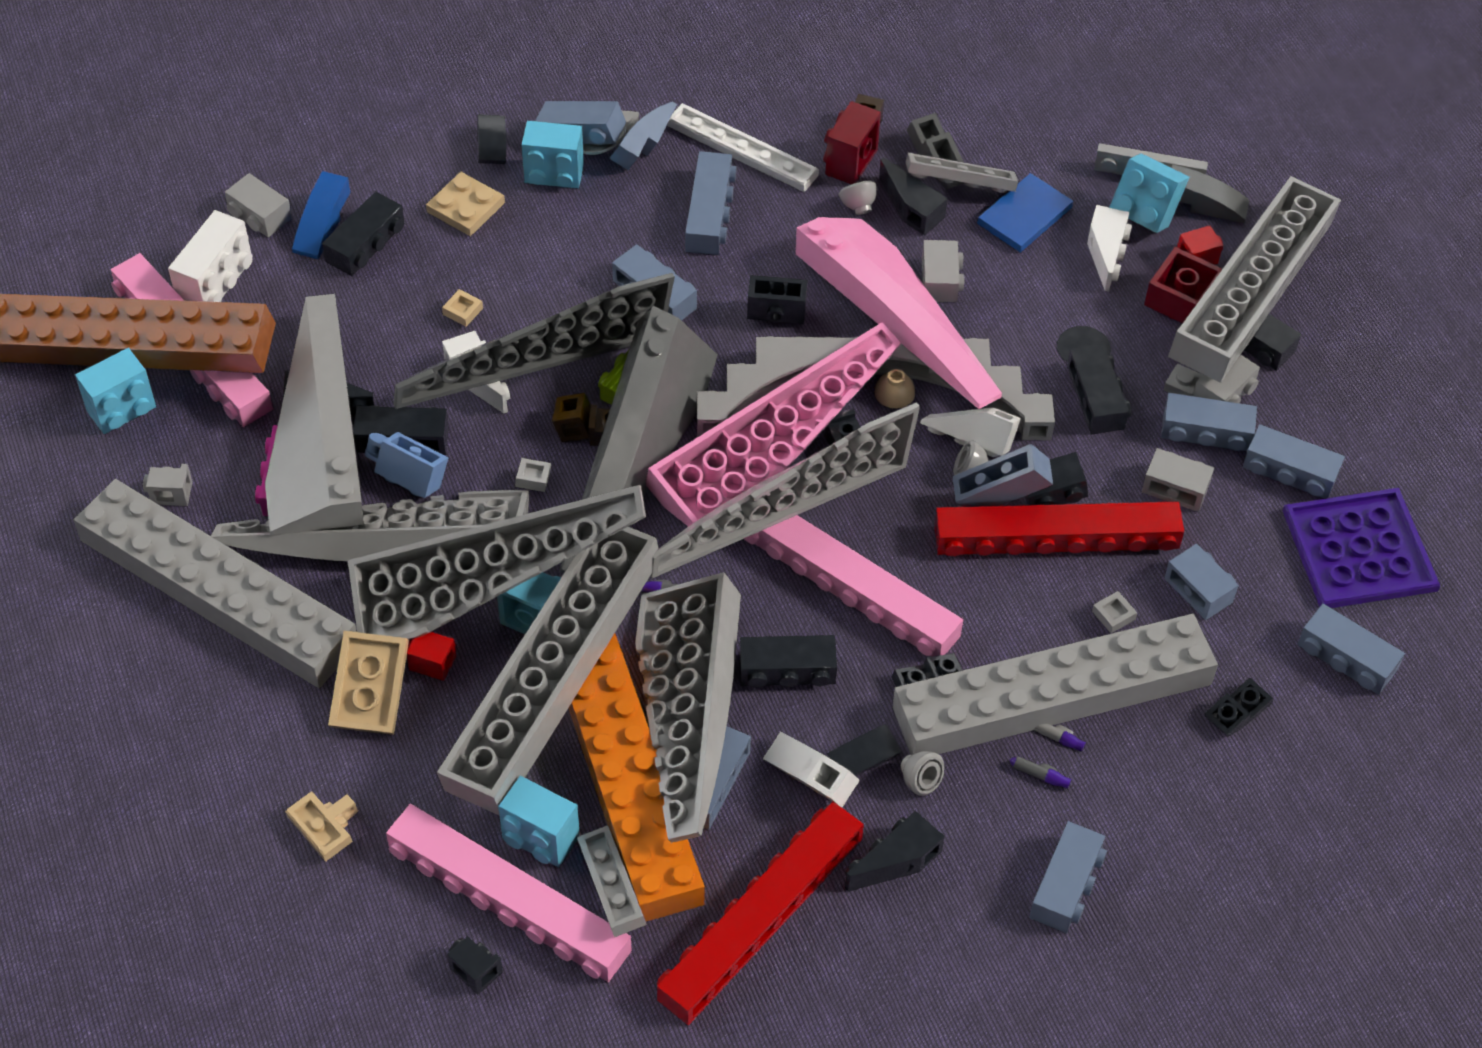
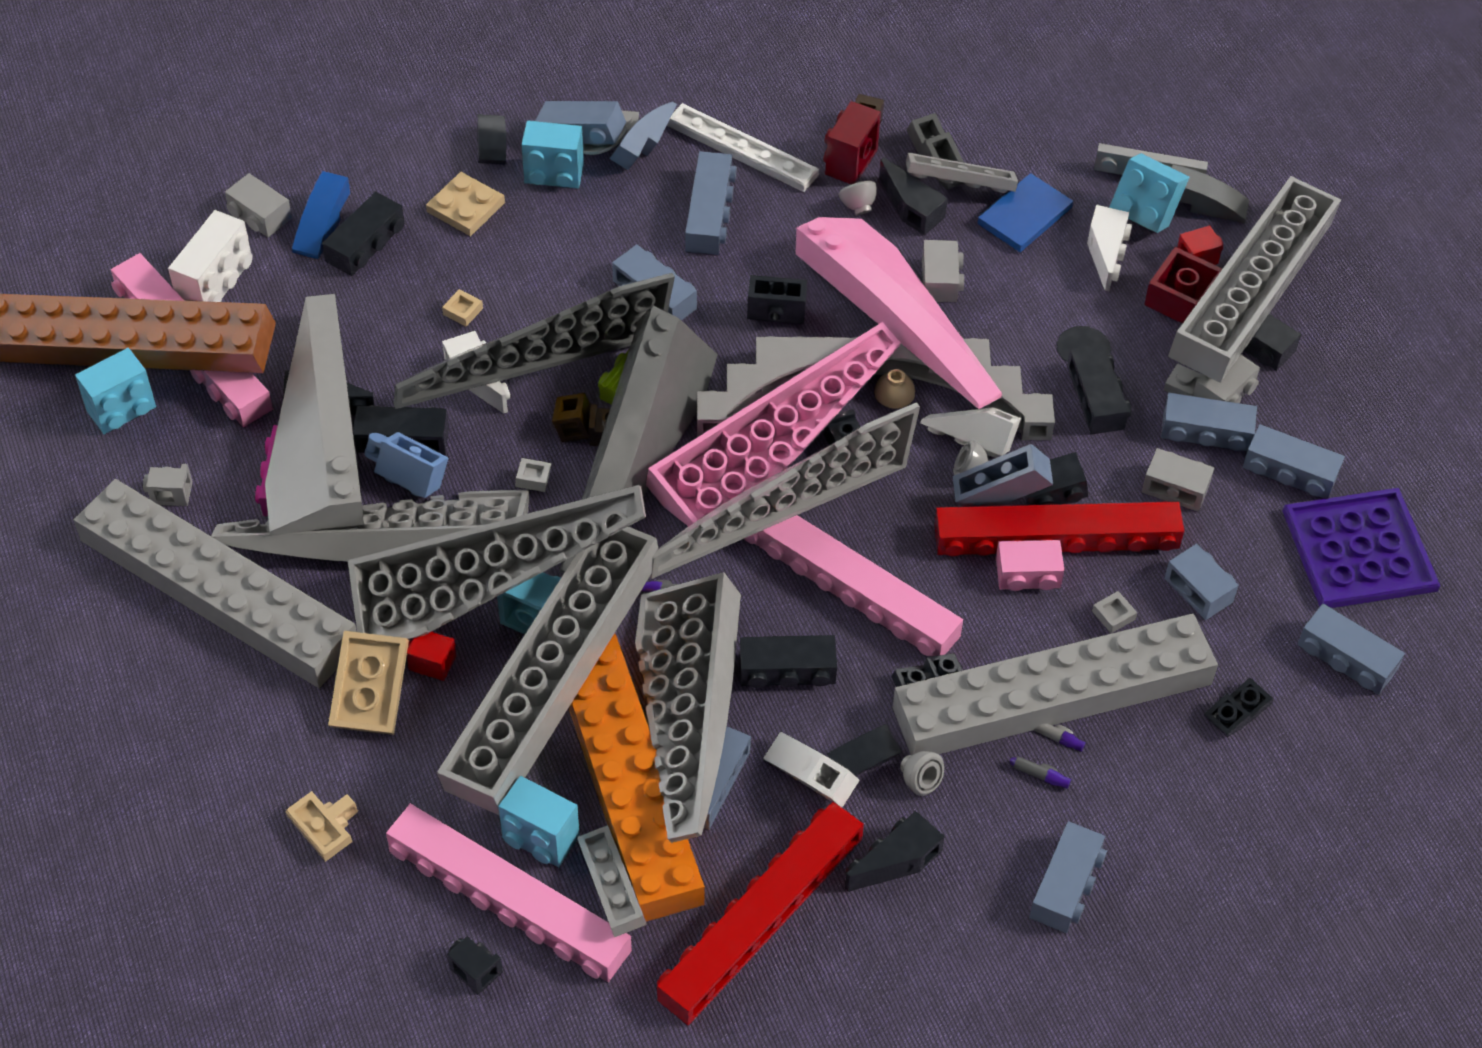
(1029, 565): none -> bright pink brick

